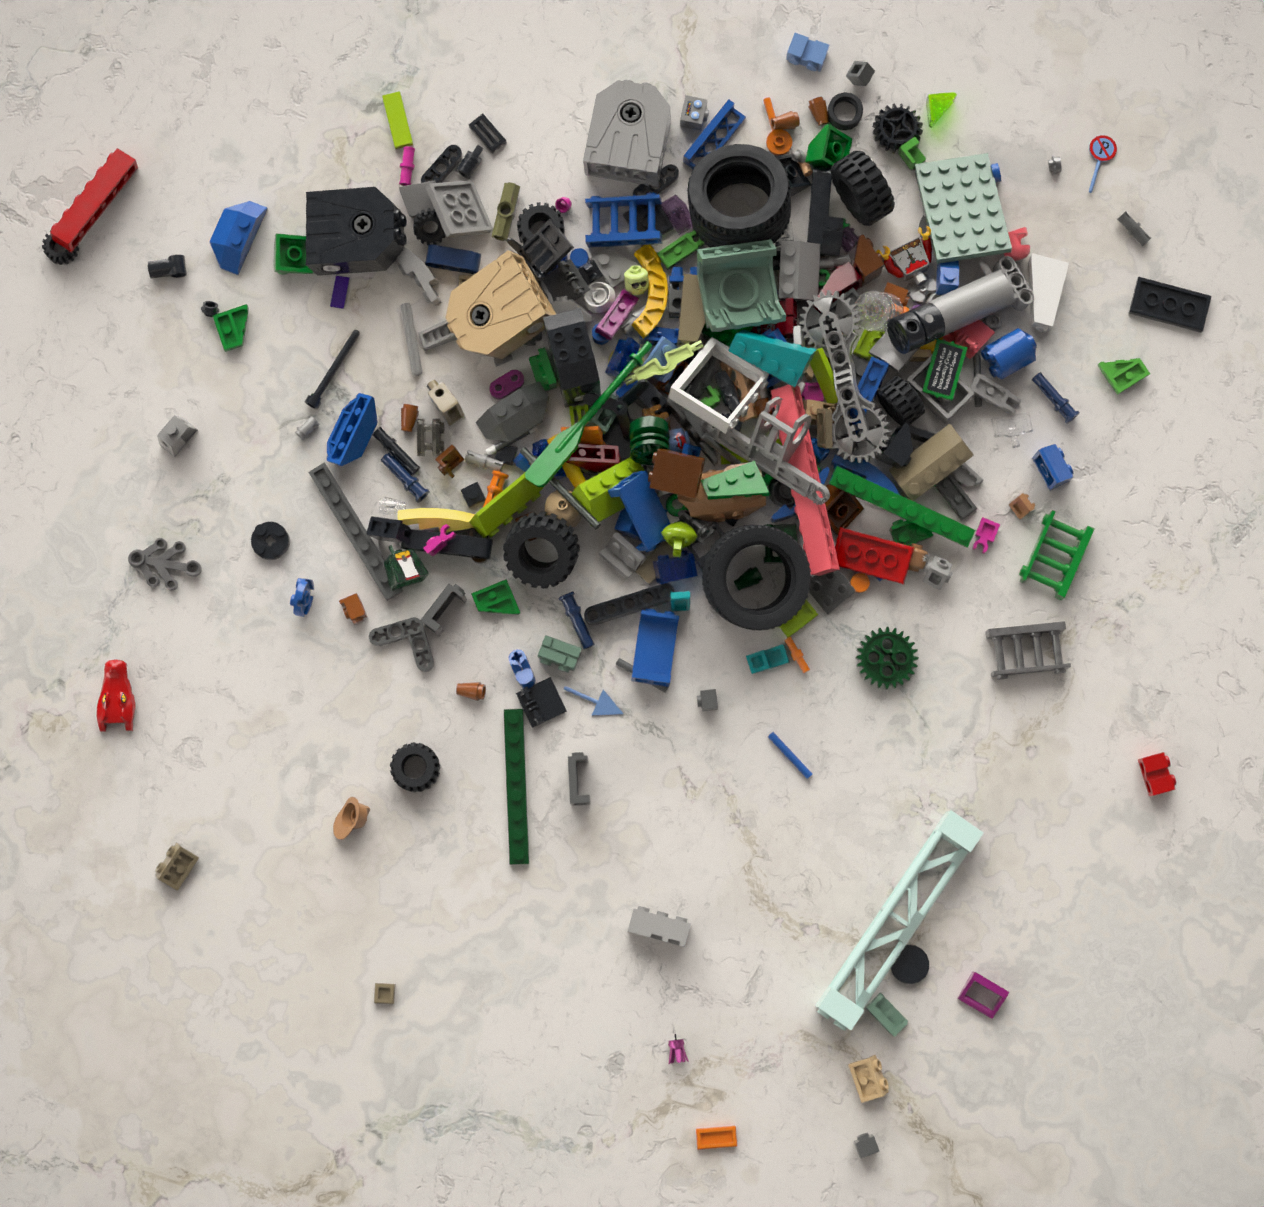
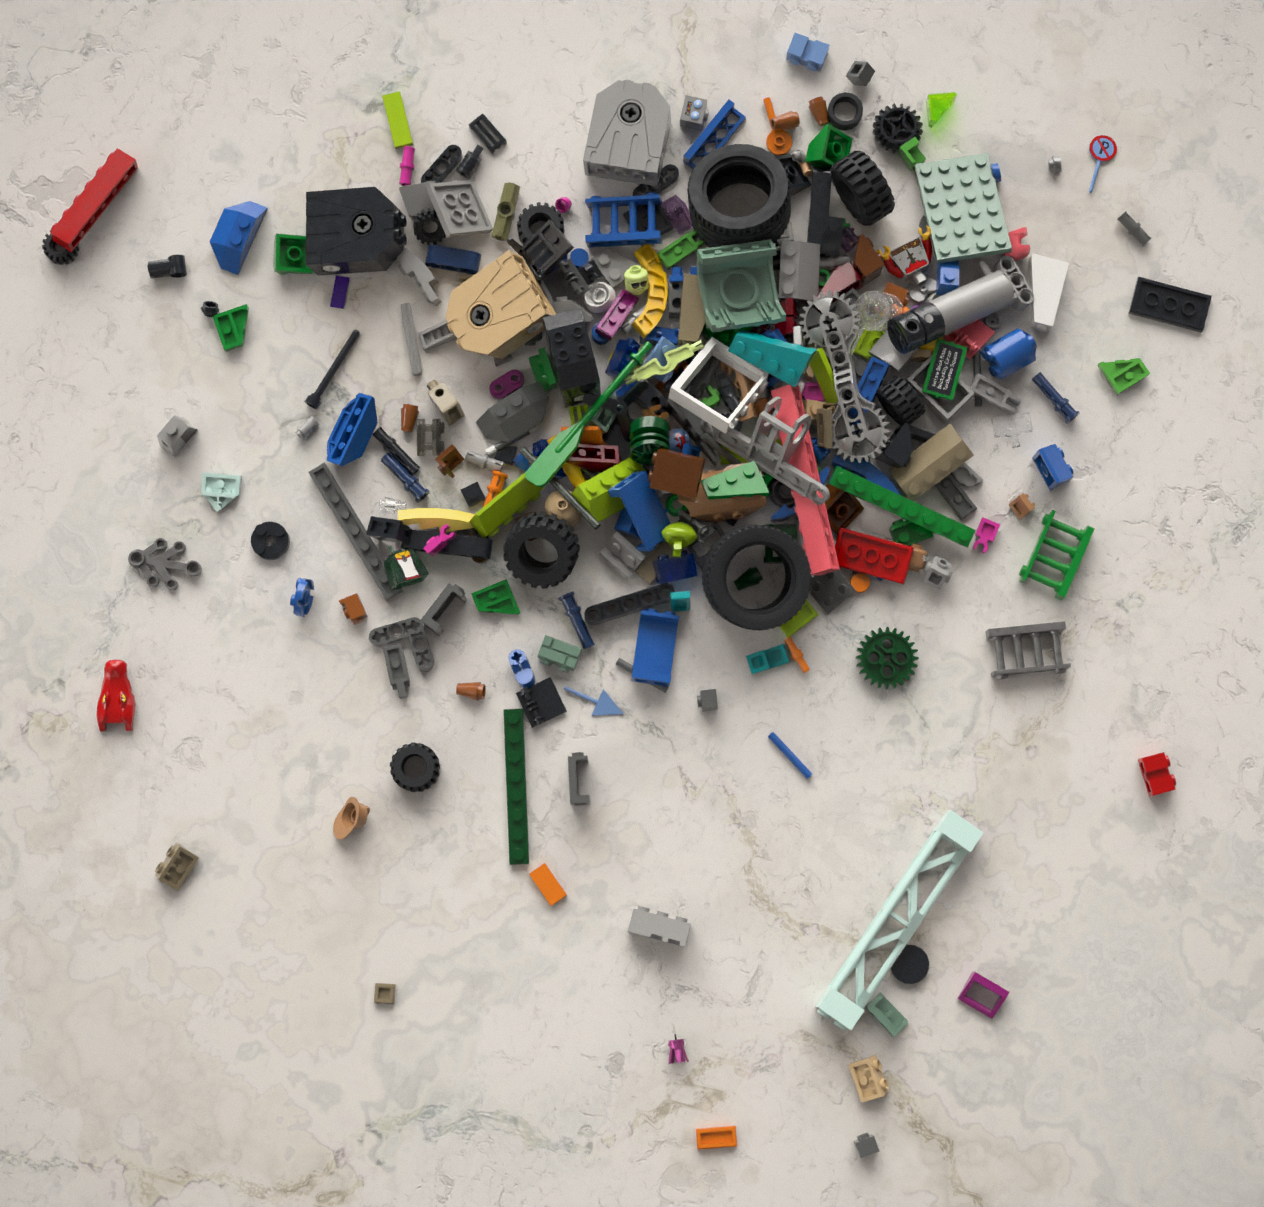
(220, 489): none -> light aqua slope
(397, 669): none -> dark grey hinge
(548, 884): none -> orange tile

